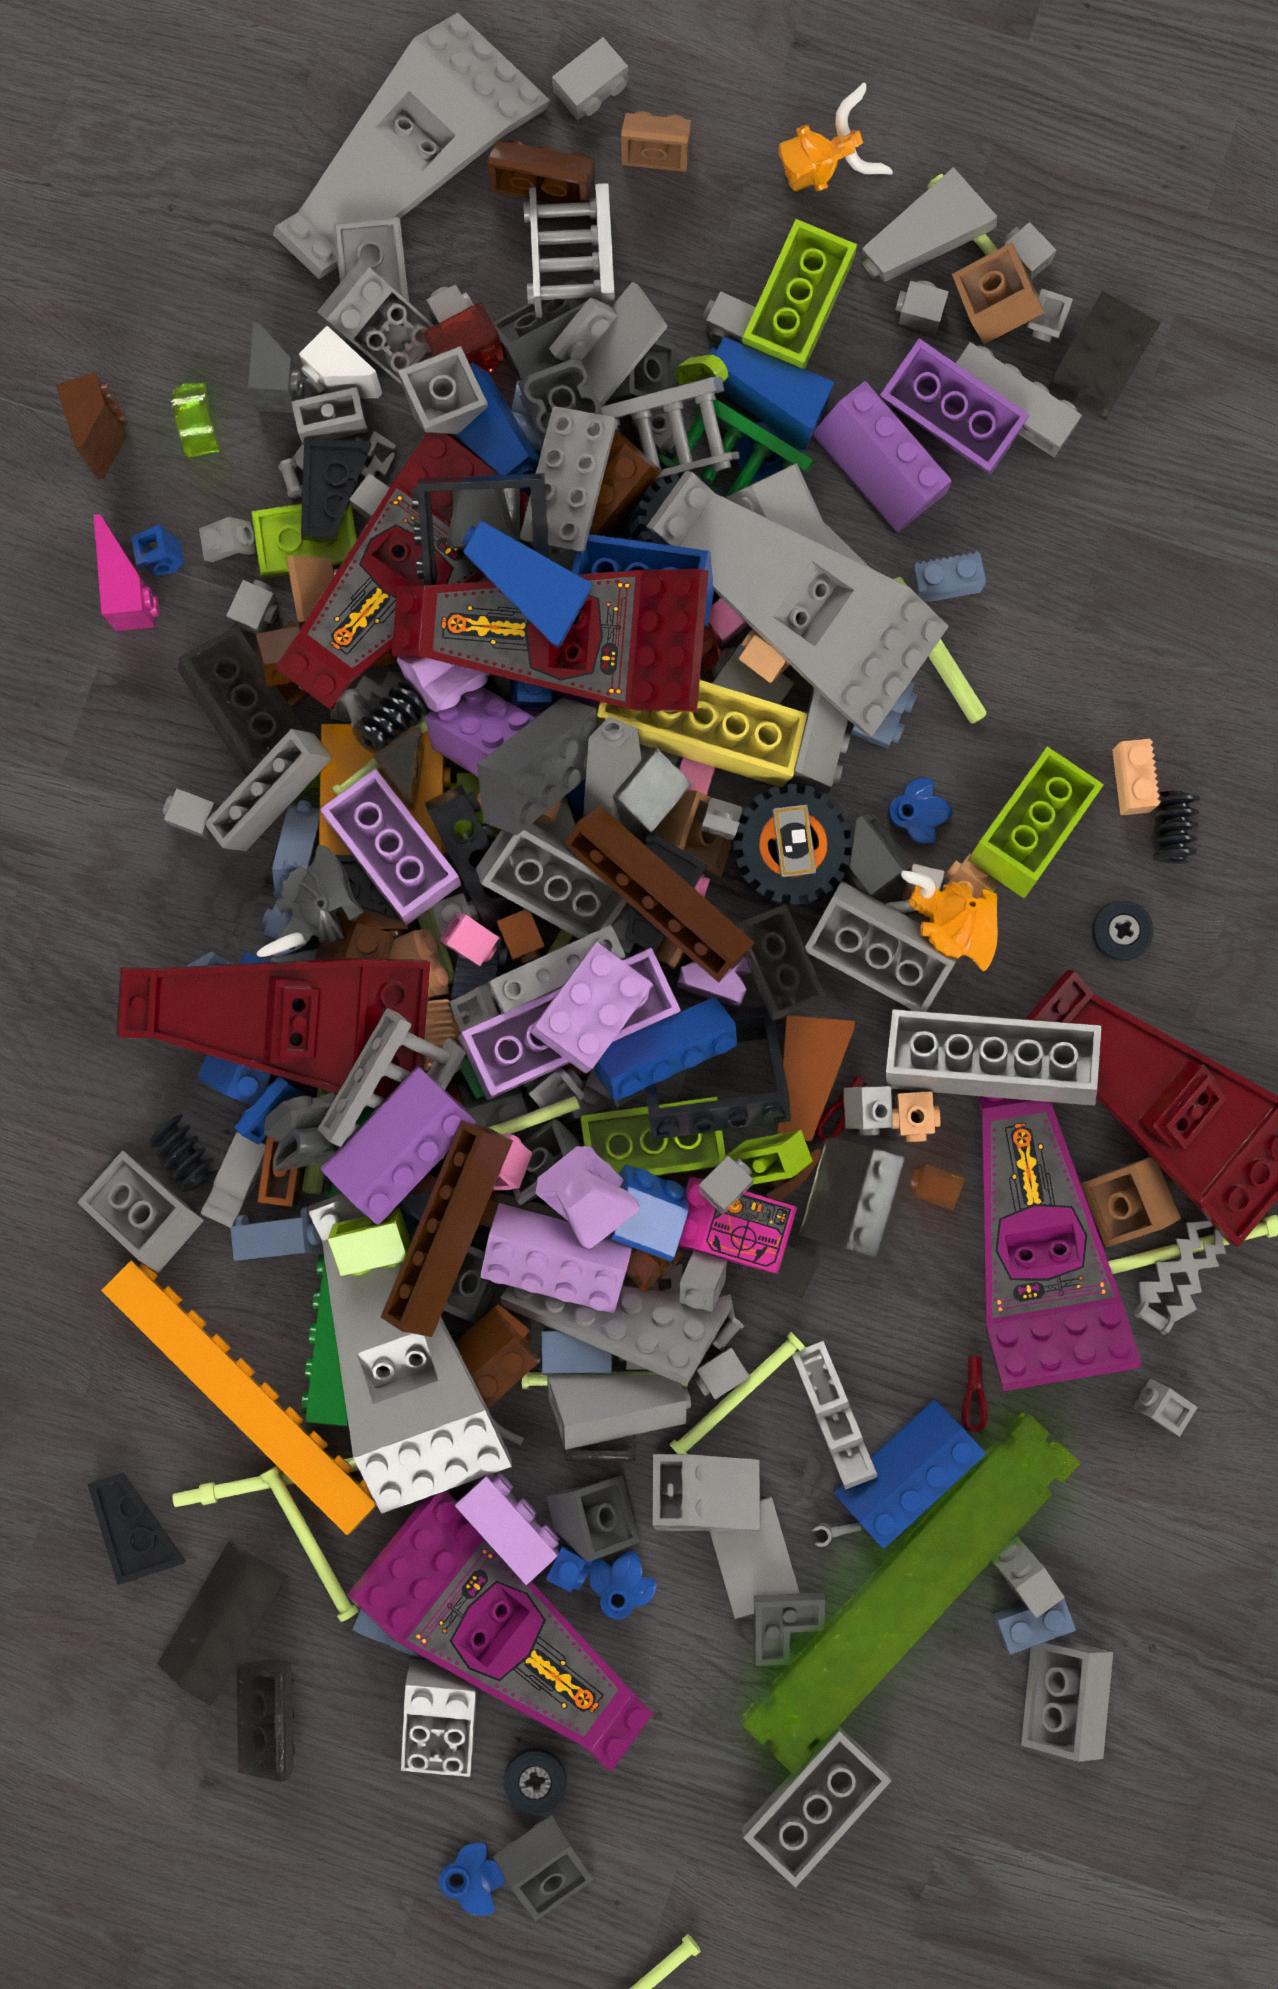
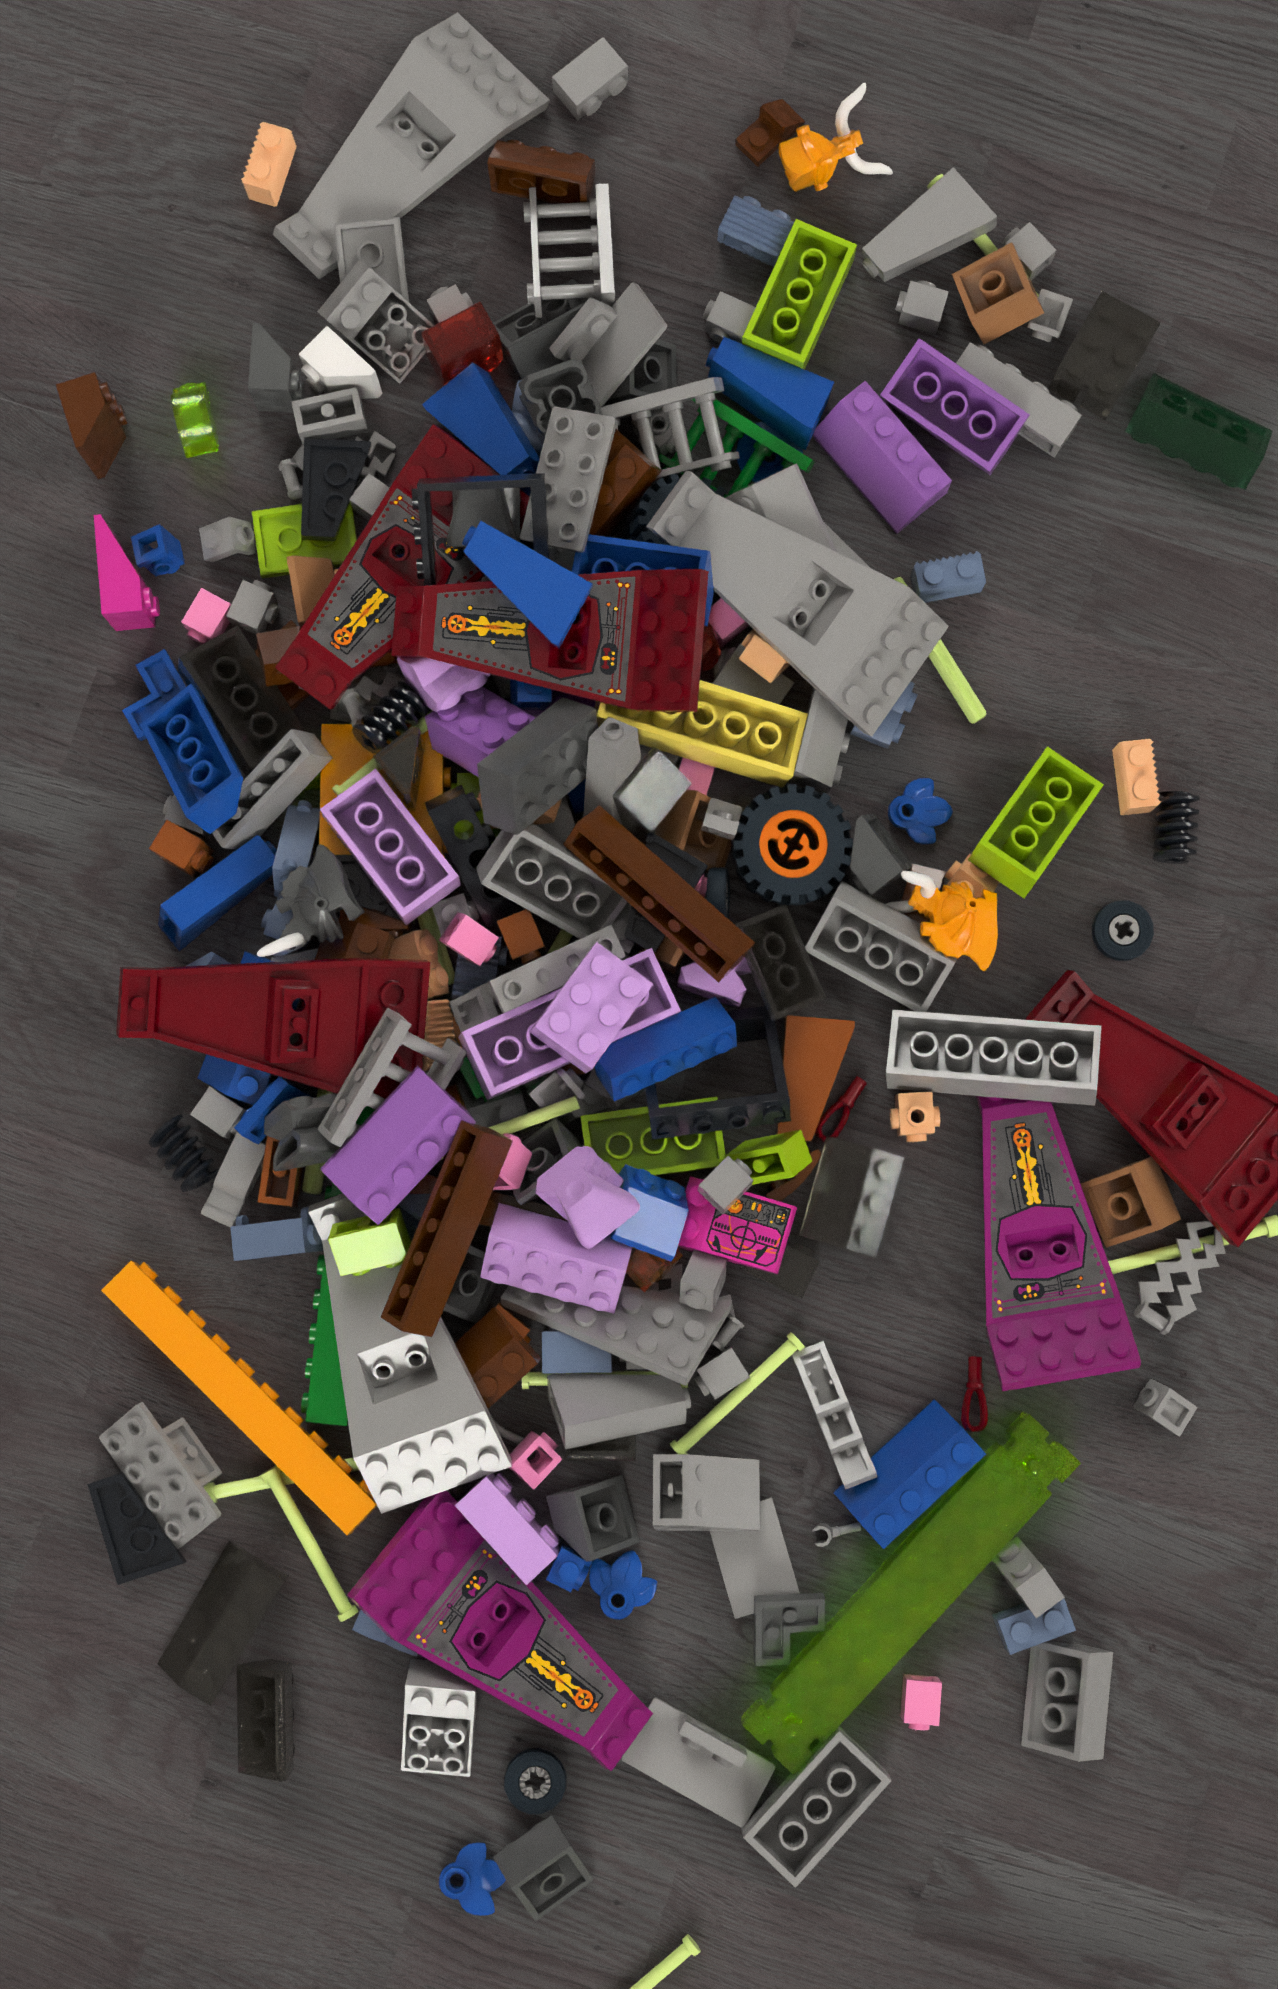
(140, 1212): light grey slope -> none
(164, 684): none -> blue plate
(166, 1471): none -> light grey bracket
(182, 849): none -> dark orange brick
(195, 759): none -> blue slope
(206, 617): none -> bright pink brick
(216, 892): none -> blue slope
(218, 1112): none -> light grey brick
(269, 164): none -> light nougat brick
(443, 392): light grey slope -> none
(537, 1469): none -> bright pink brick
(655, 141): medium nougat slope -> none
(700, 368): lime beam -> none
(700, 1763): none -> light grey bracket
(719, 889): none -> black bush
(754, 229): none -> sand blue brick
(775, 125): none -> reddish brown slope
(794, 841): tile -> none
(868, 1109): light grey brick -> none
(921, 1701): none -> bright pink brick
(936, 1187): clear orange brick -> none
(1199, 432): none -> clear green slope

